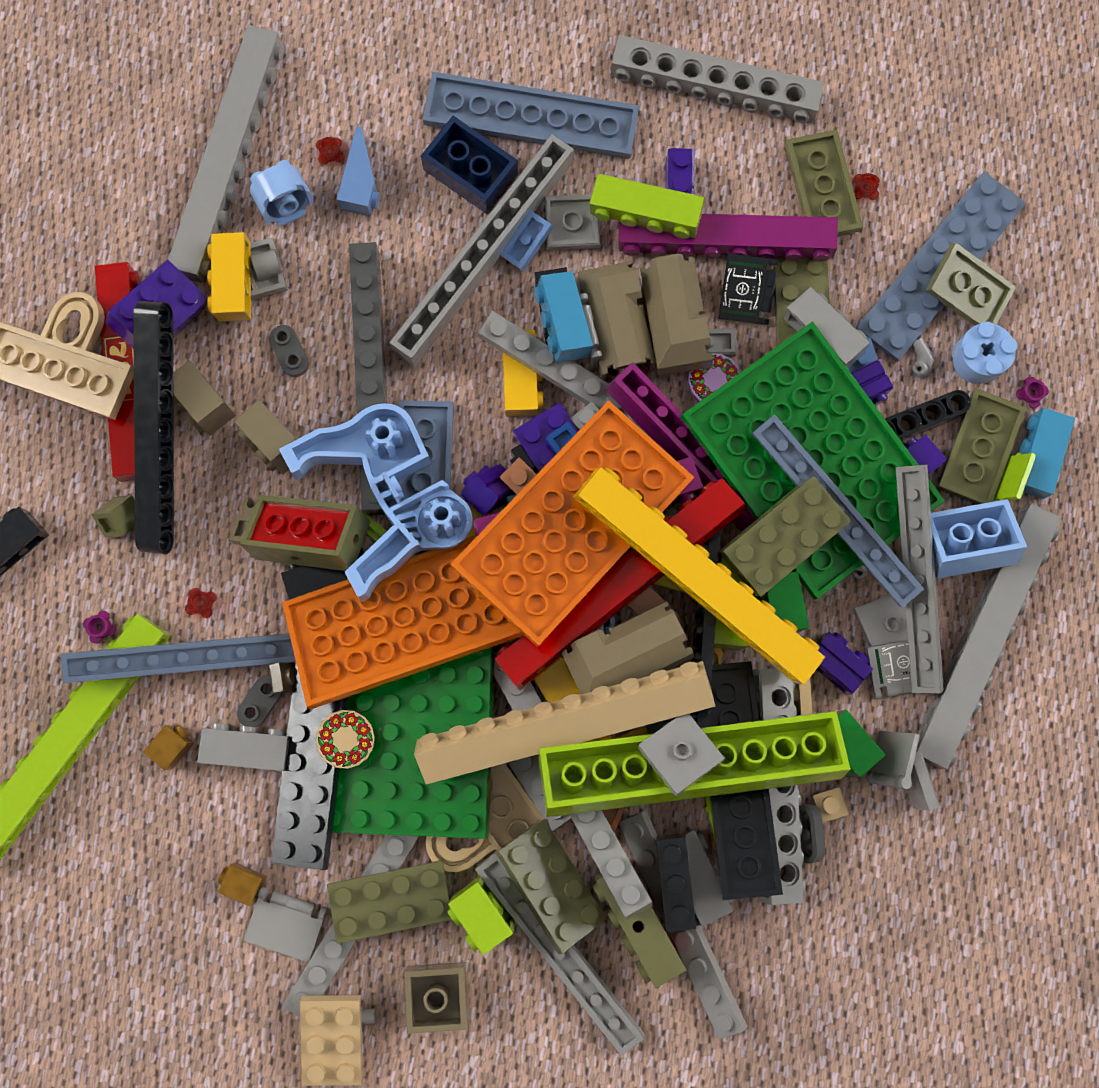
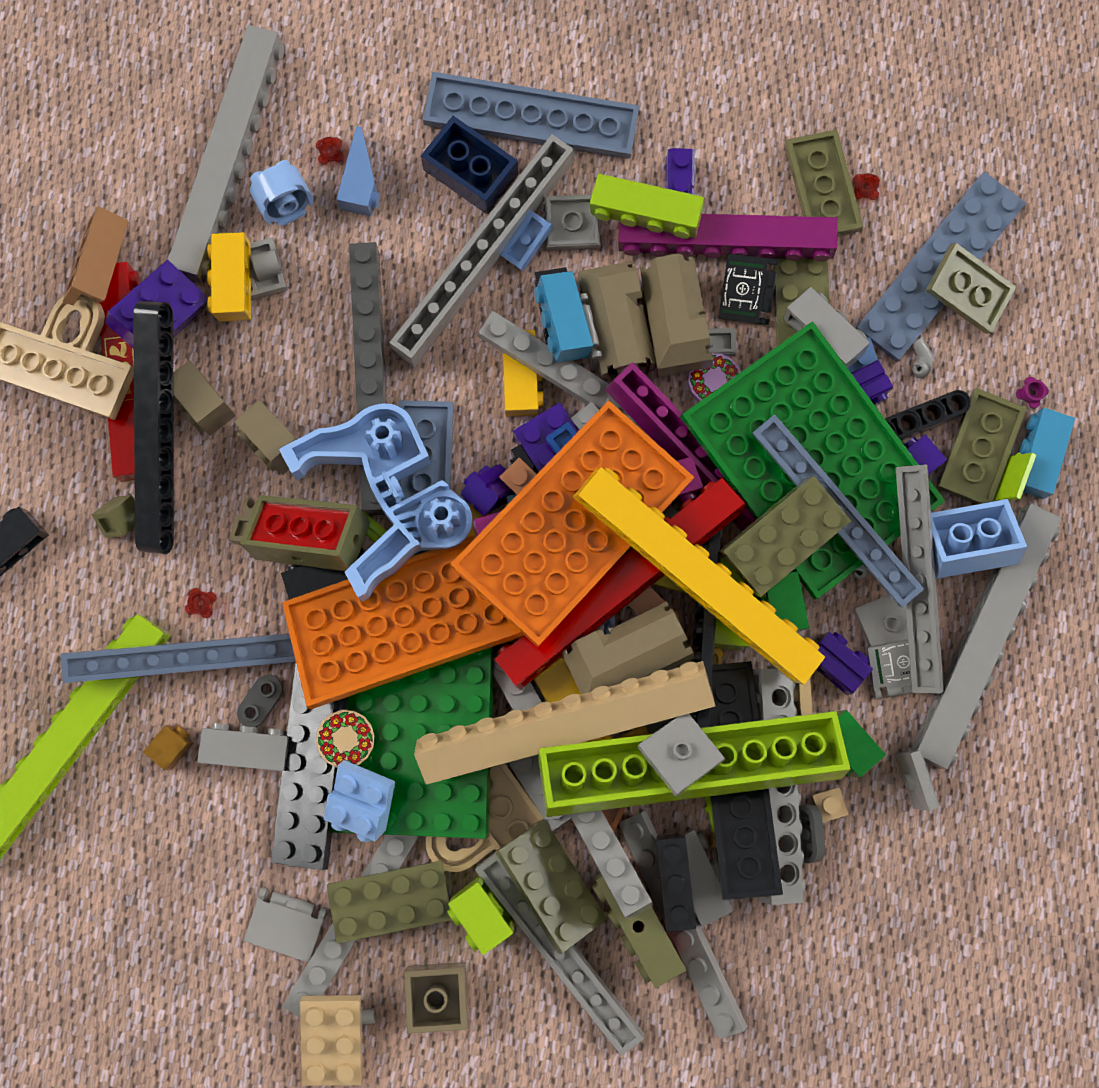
(91, 624): magenta plate -> none
(96, 256): none -> medium nougat panel
(241, 883): pearl gold brick -> none
(282, 677): dark tan plate -> none
(289, 349): dark grey plate -> none
(359, 802): none -> light blue plate
(729, 74): light grey brick -> none
(897, 764): light grey piece -> none
(987, 339): light blue brick -> none

